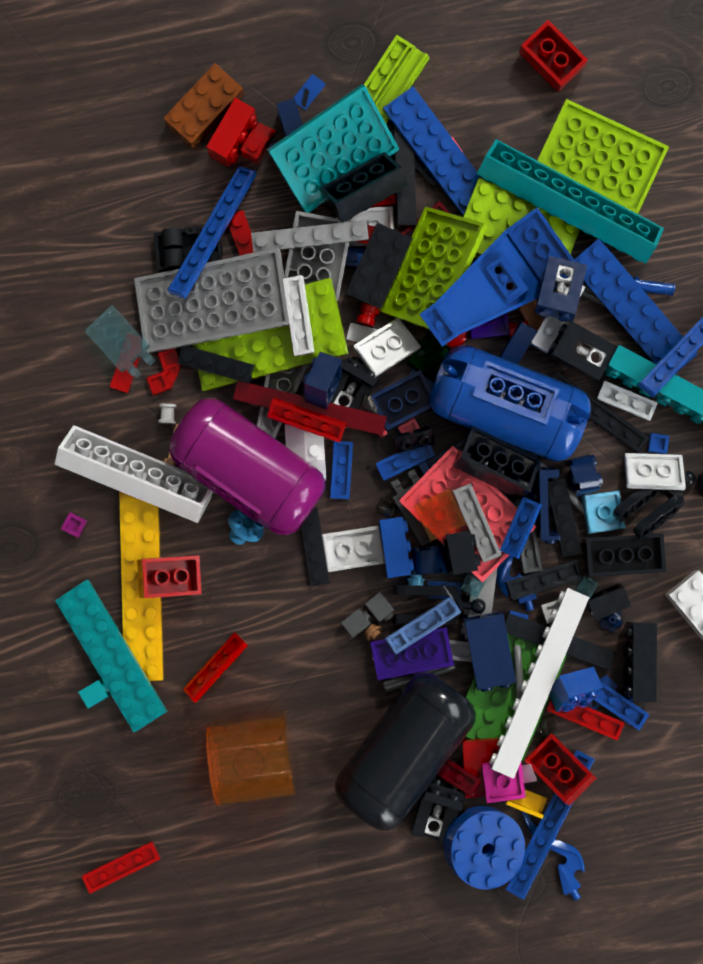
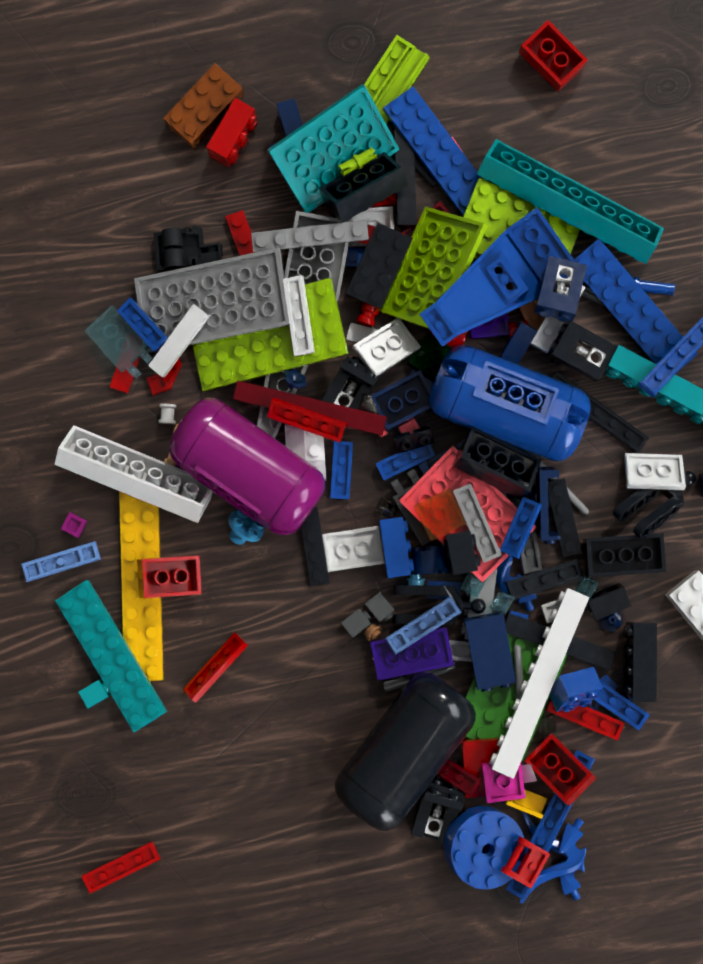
(61, 561): none -> medium blue plate
(142, 324): none -> blue plate
(178, 340): none -> white tile
(212, 232): blue tile -> none
(216, 364): black plate -> none
(250, 759): clear orange brick -> none
(257, 143): red slope -> none
(295, 379): none -> dark blue plant
(309, 91): blue sticker -> none
(322, 380): dark blue brick -> none
(357, 161): none -> lime pin
(502, 602): none -> clear light blue slope
(531, 864): none -> red plate
(574, 855): none -> blue piece
(583, 475): dark blue brick -> none
(599, 512): medium azure tile -> none
(603, 155): lime plate -> none
(626, 400): white plate -> none
(658, 443): blue tile -> none

